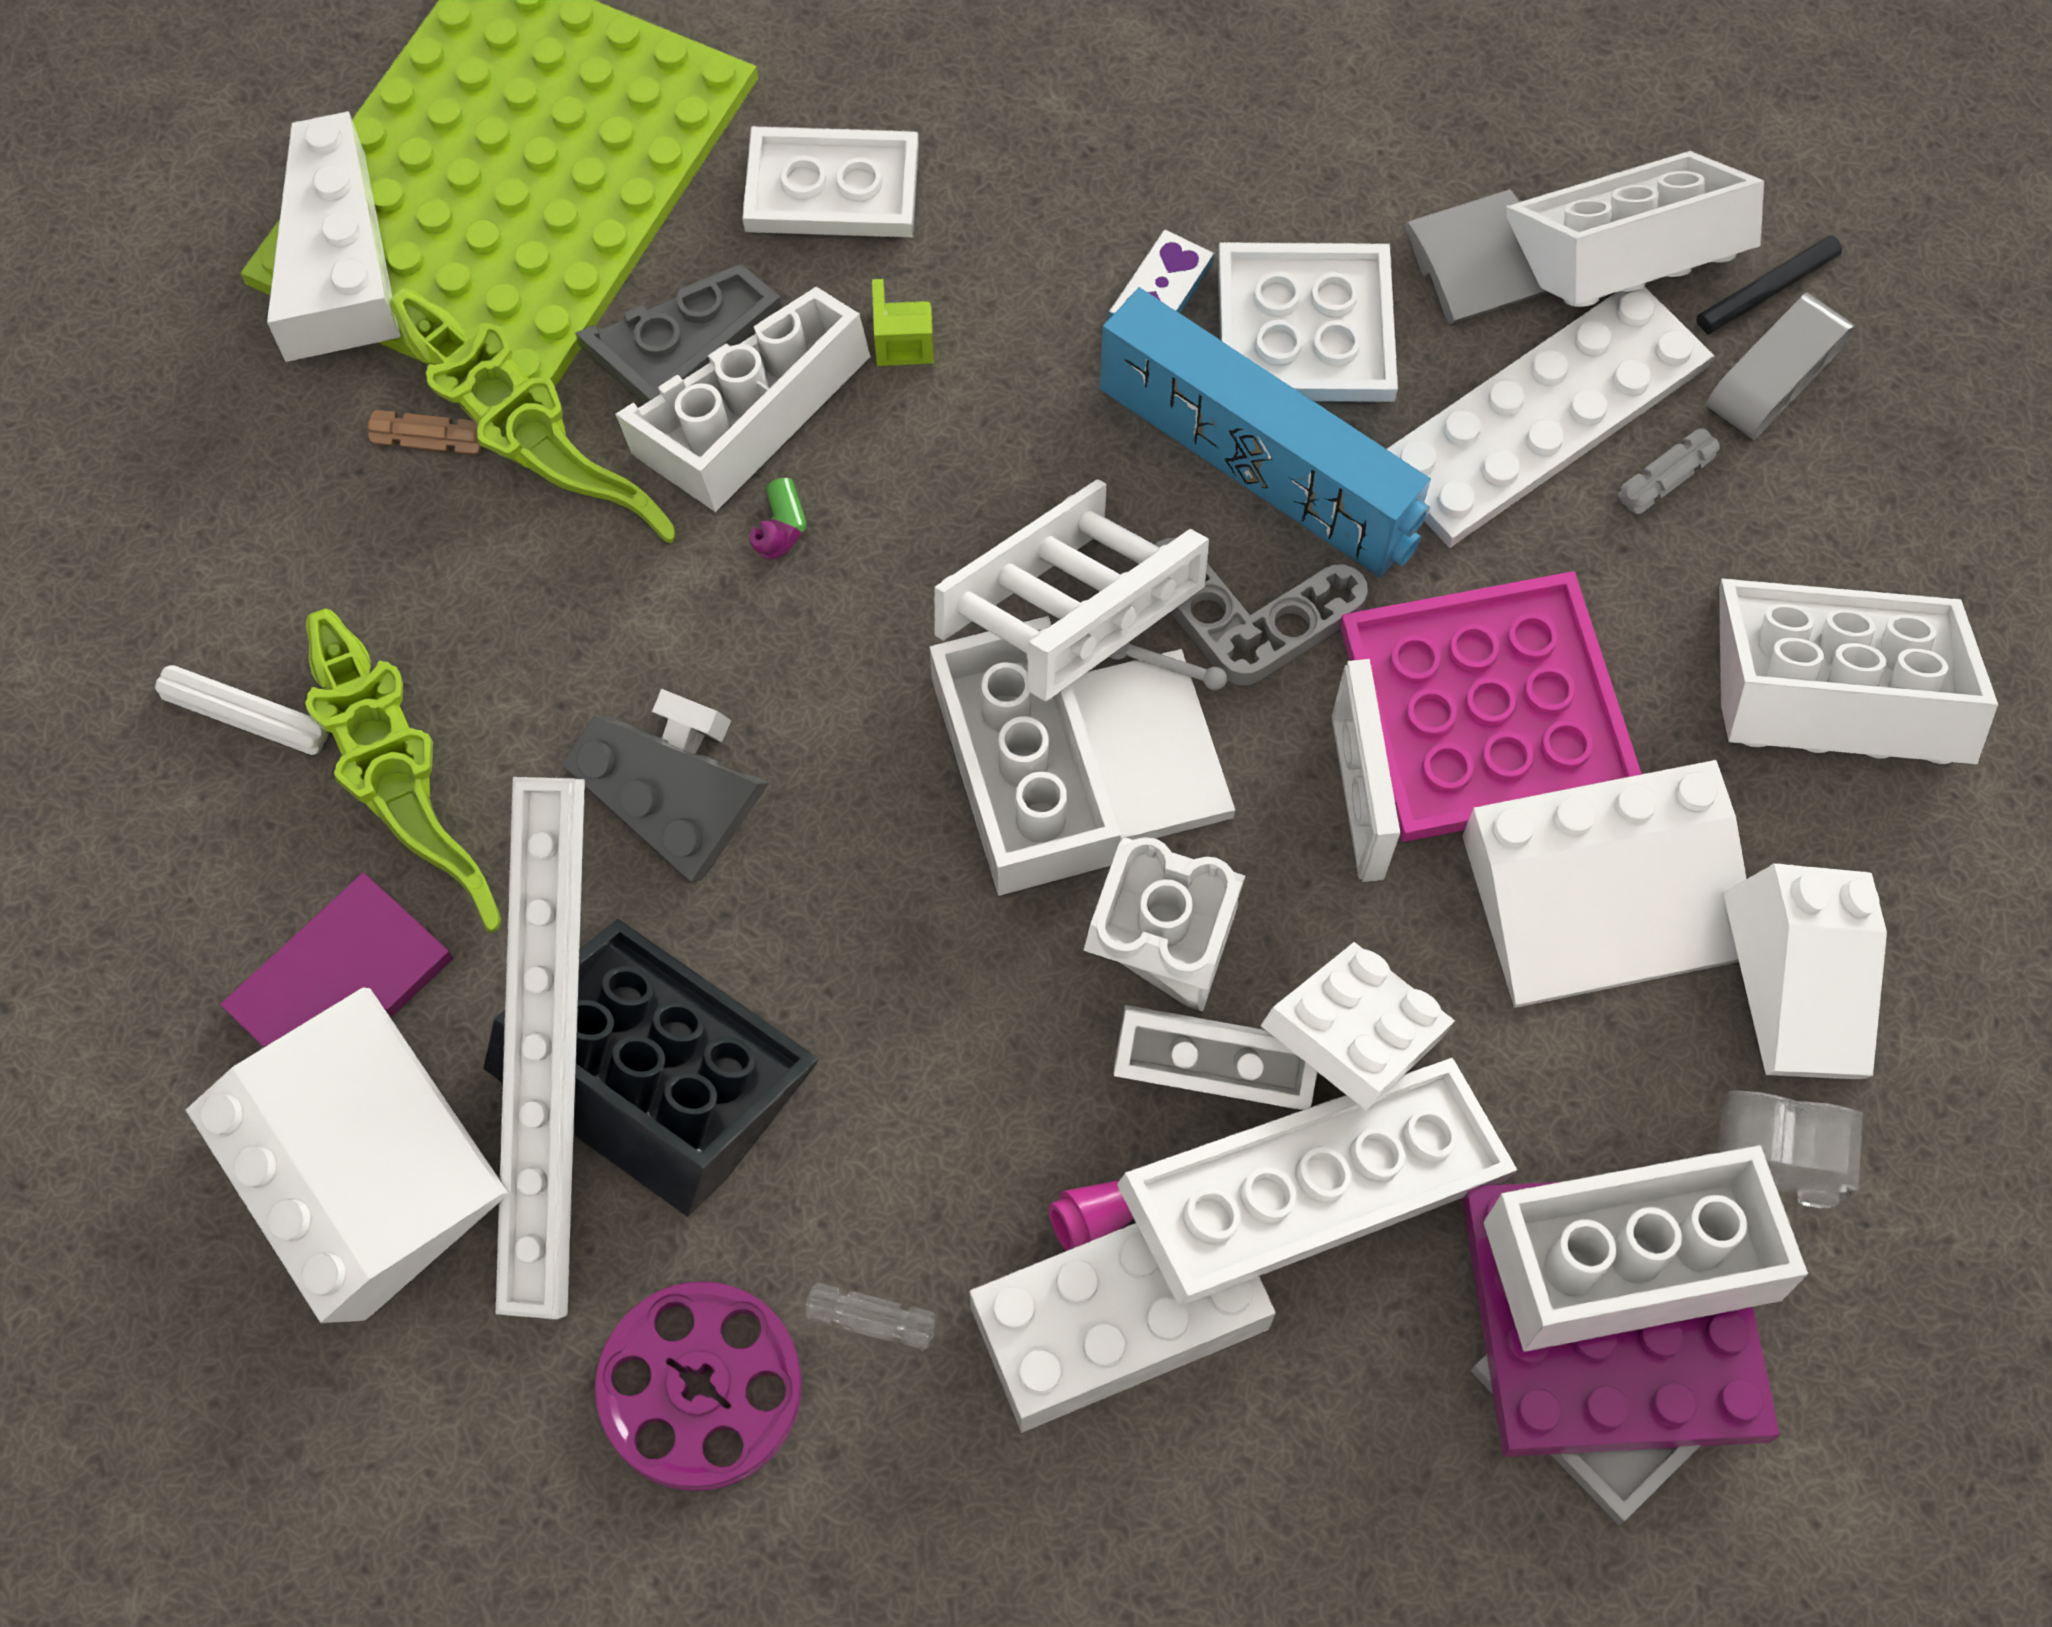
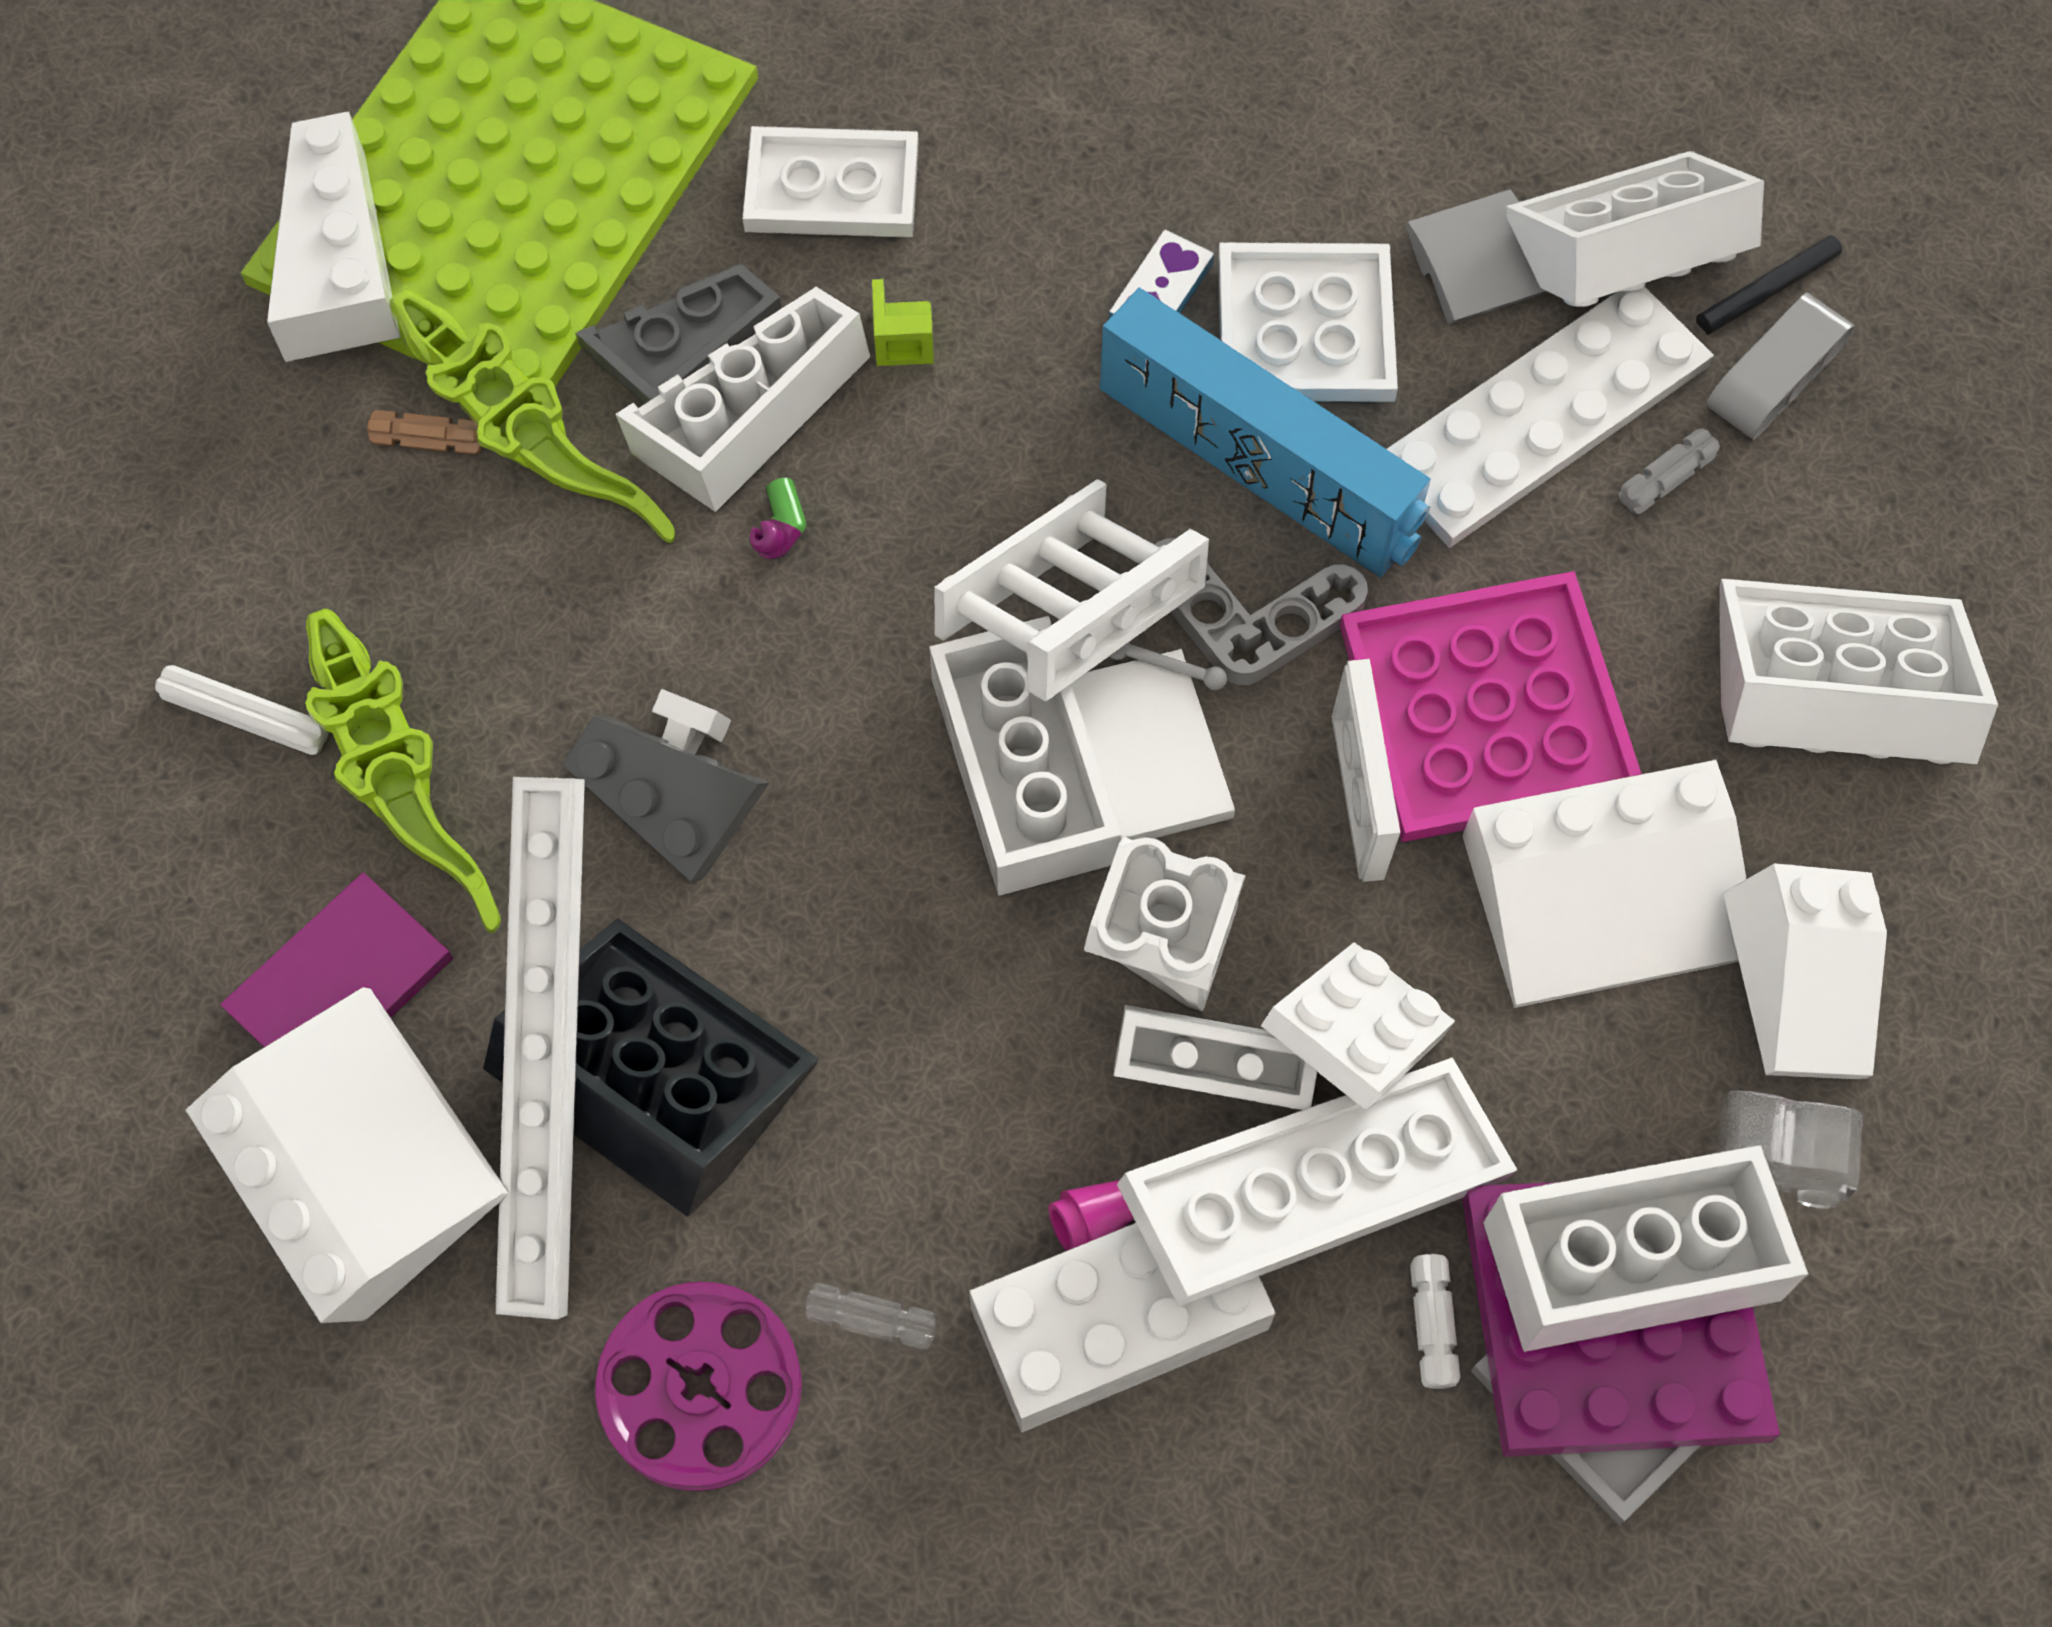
(1435, 1321): none -> white axle

